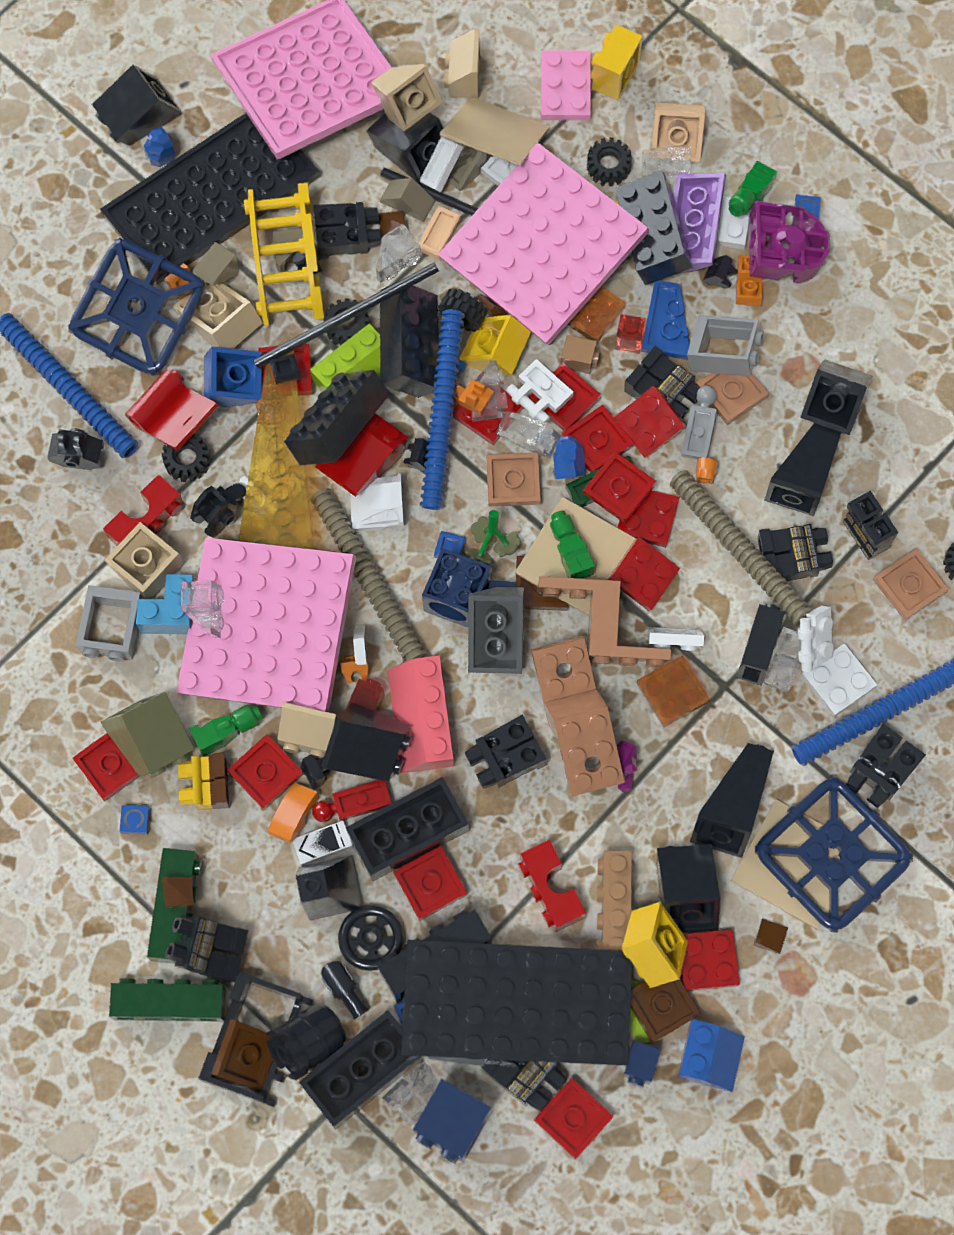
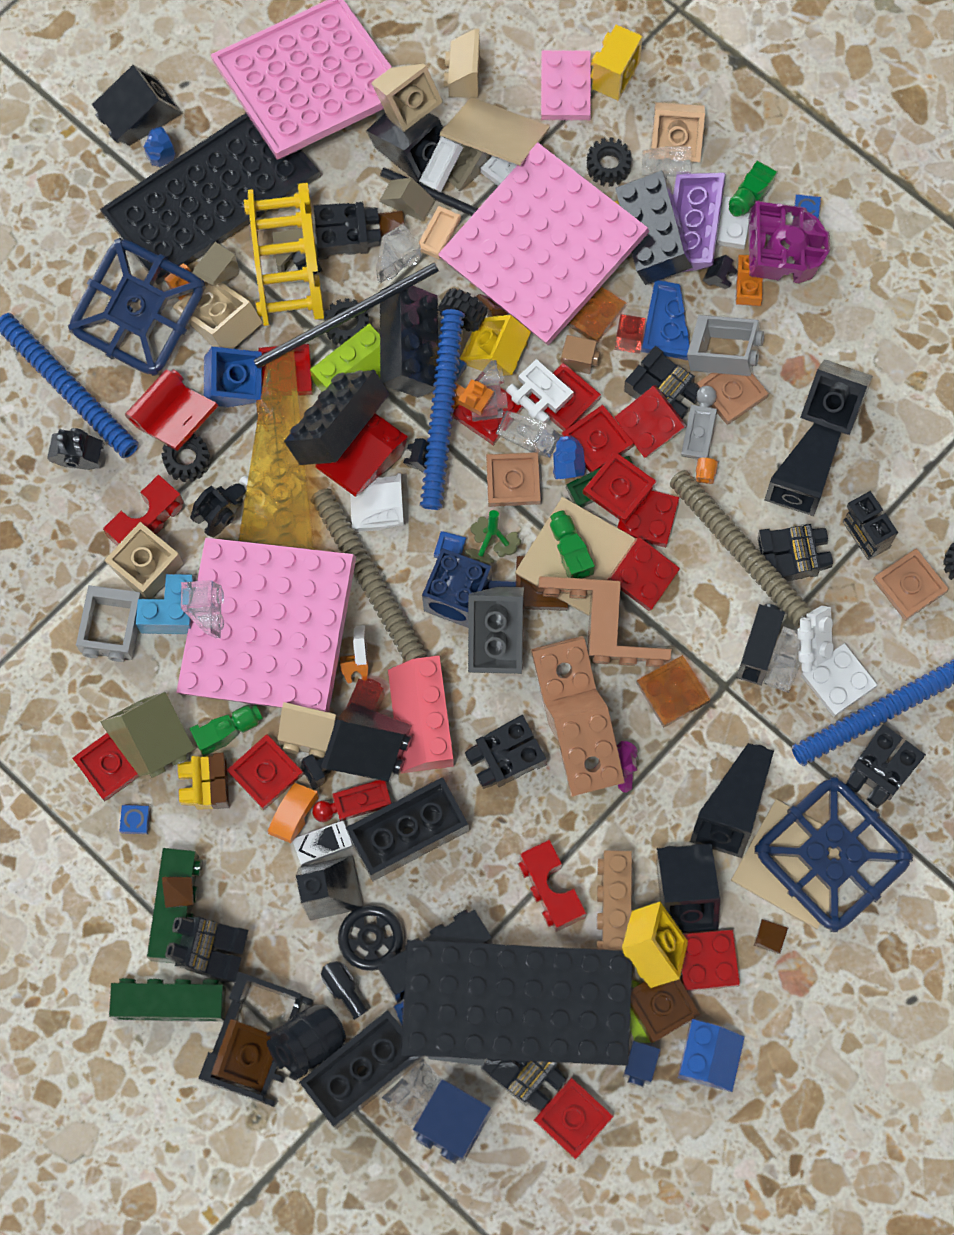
(285, 368): black tile -> none
(430, 883): red plate -> none
(686, 638): white plate -> none

